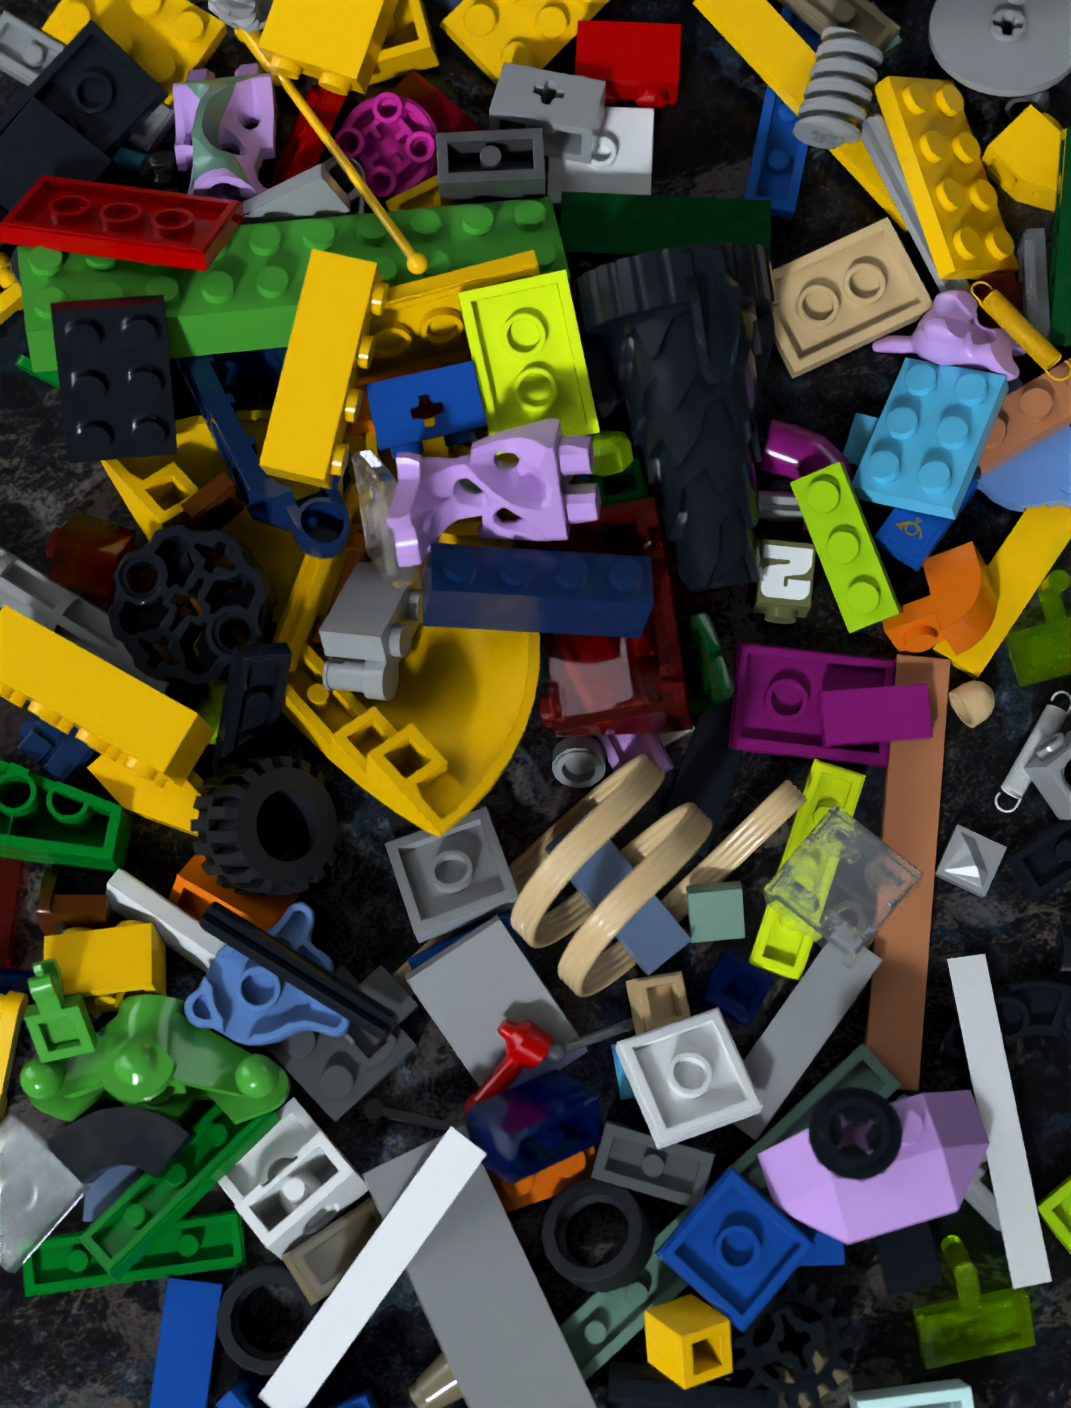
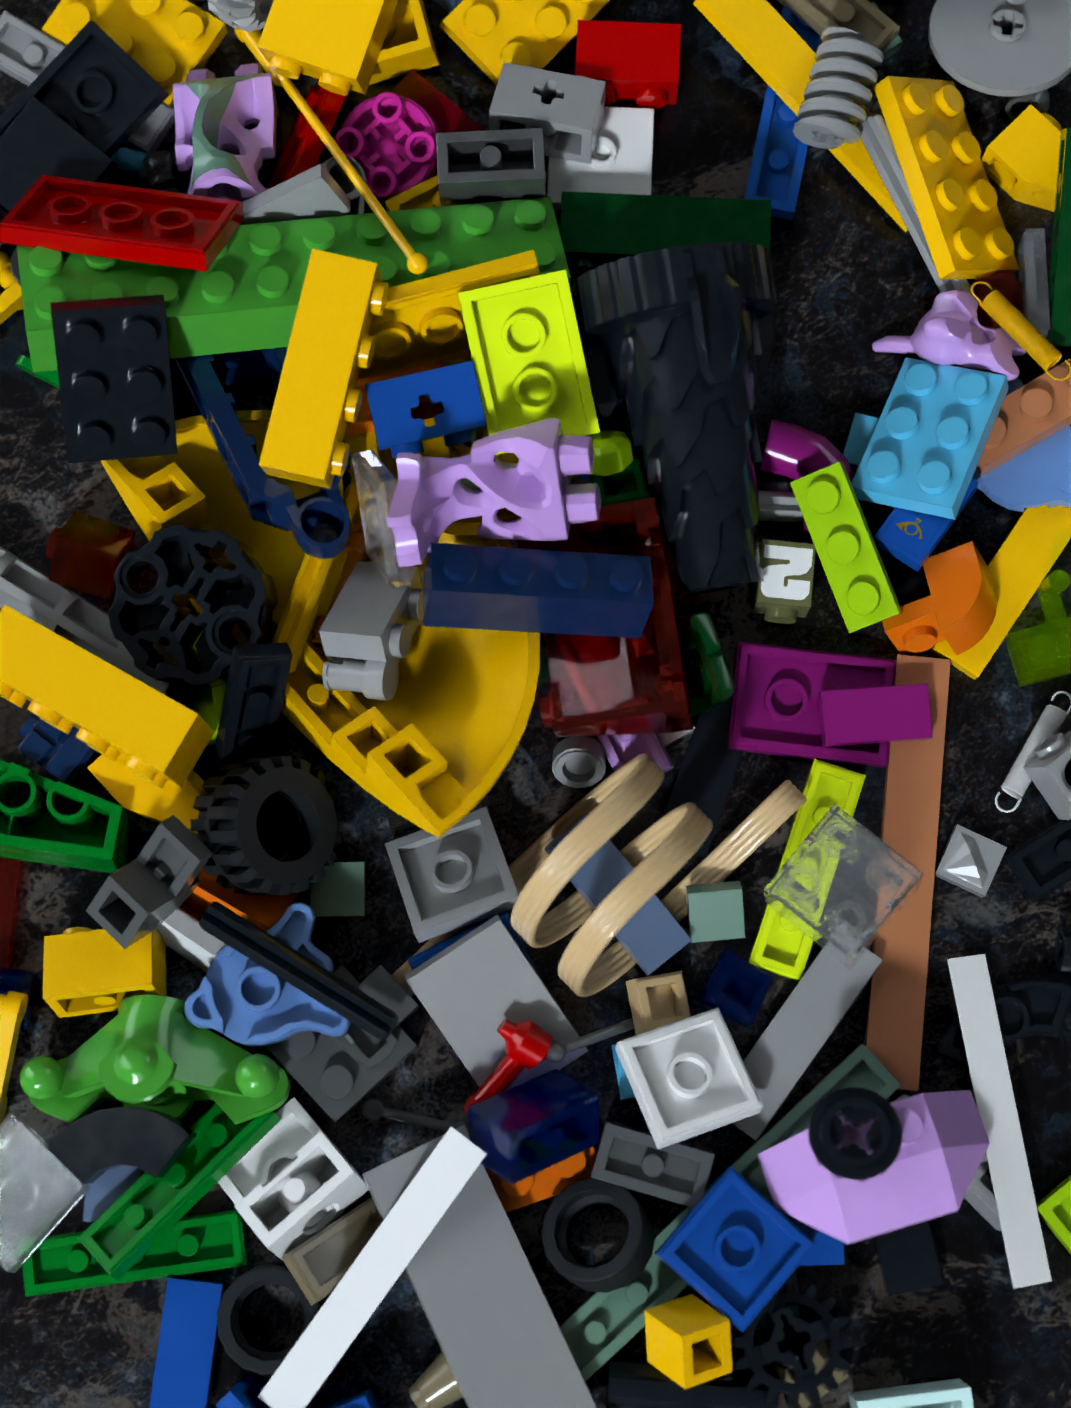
(56, 1022): bright green plate -> none
(61, 912): reddish brown tile -> none
(151, 886): none -> dark grey brick
(214, 504): reddish brown tile -> none
(340, 891): none -> sand green tile
(845, 297): tan plate -> none
(972, 702): tan hinge -> none
(975, 1322): clear neon green plate -> none

